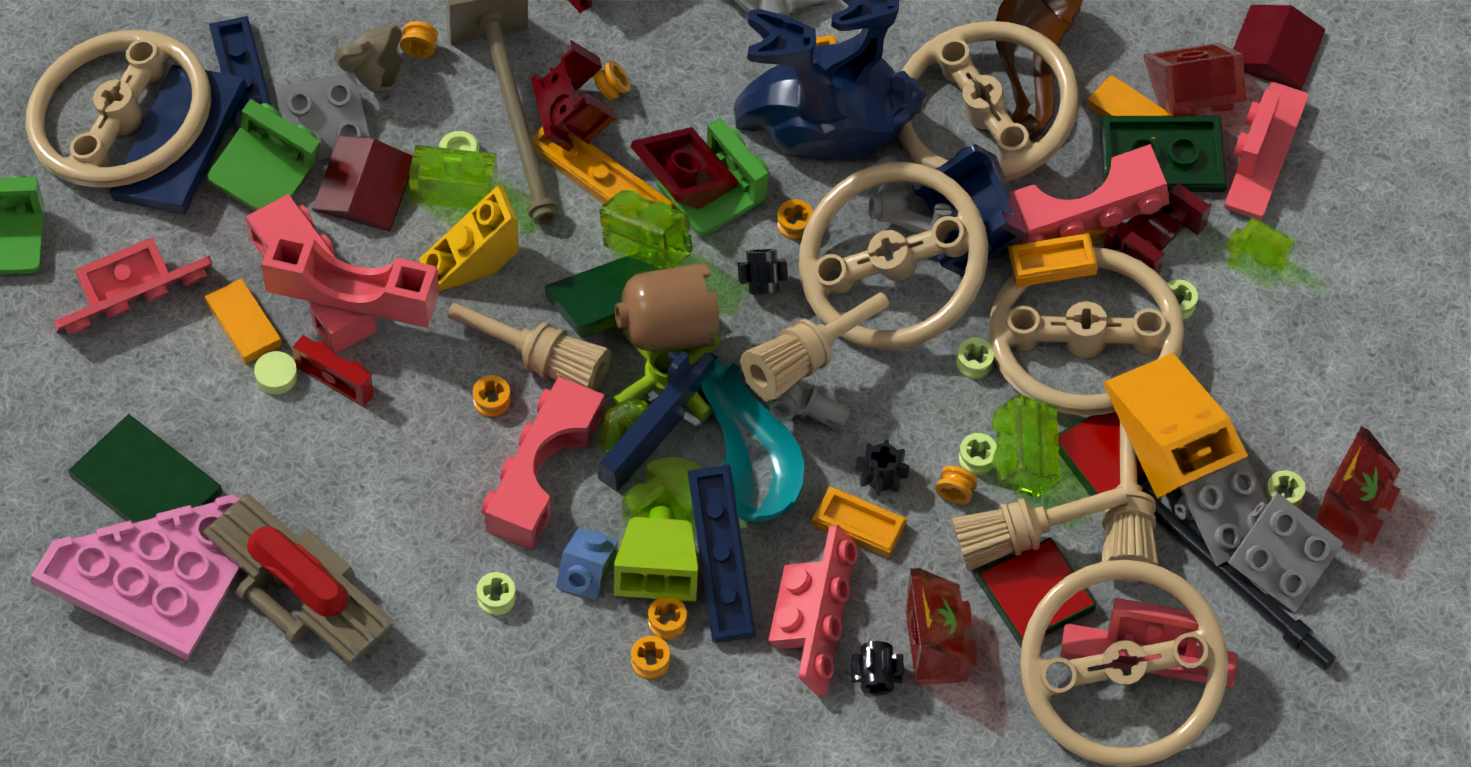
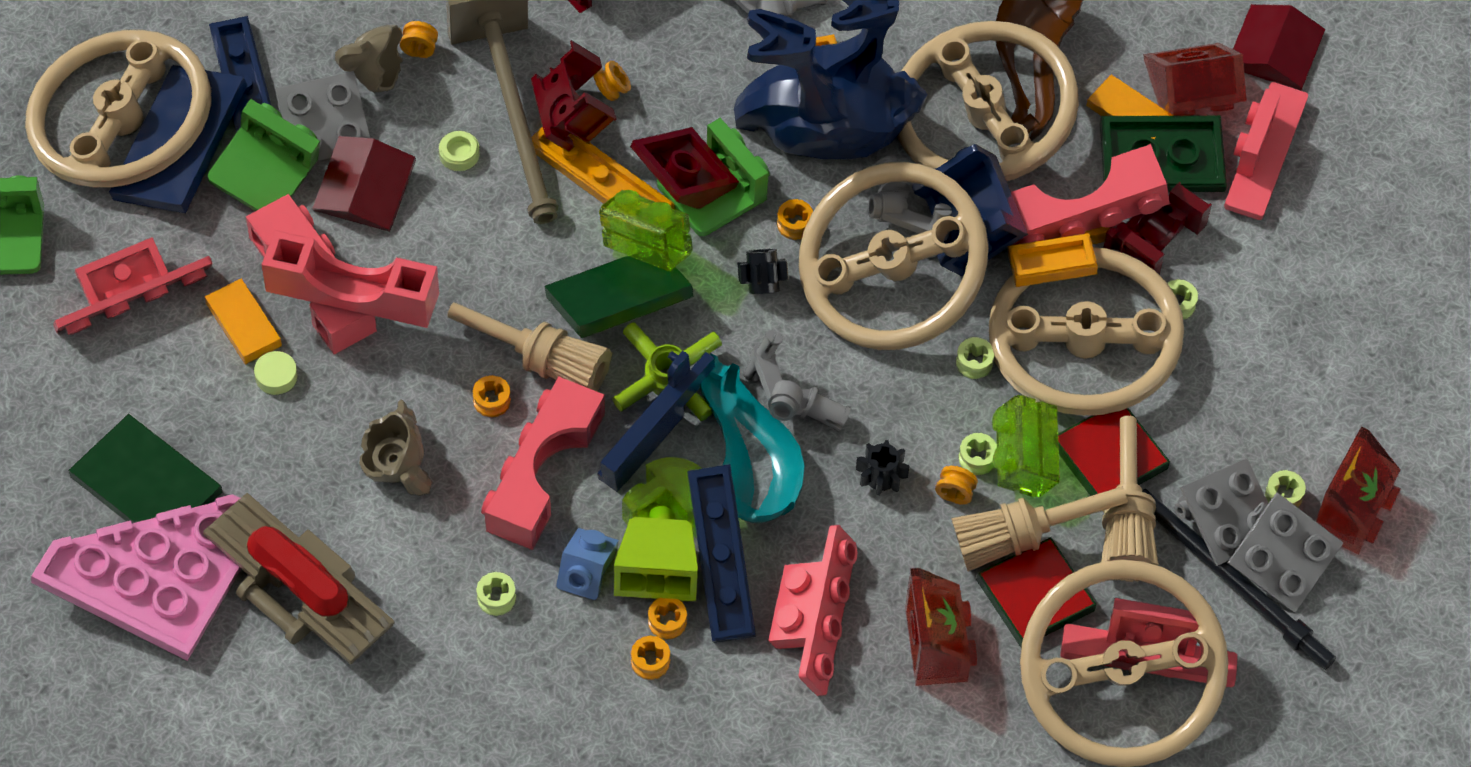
(337, 373): red plate -> none
(394, 438): none -> dark tan hair
(451, 176): clear neon green brick -> none
(477, 243): yellow slope -> none
(620, 419): clear neon green arm -> none
(669, 309): medium nougat cylinder -> none
(800, 350): tan piece -> none
(863, 521): light orange tile -> none
(877, 668): black gear -> none
(1173, 424): light orange slope -> none
(1263, 243): clear neon green bracket -> none

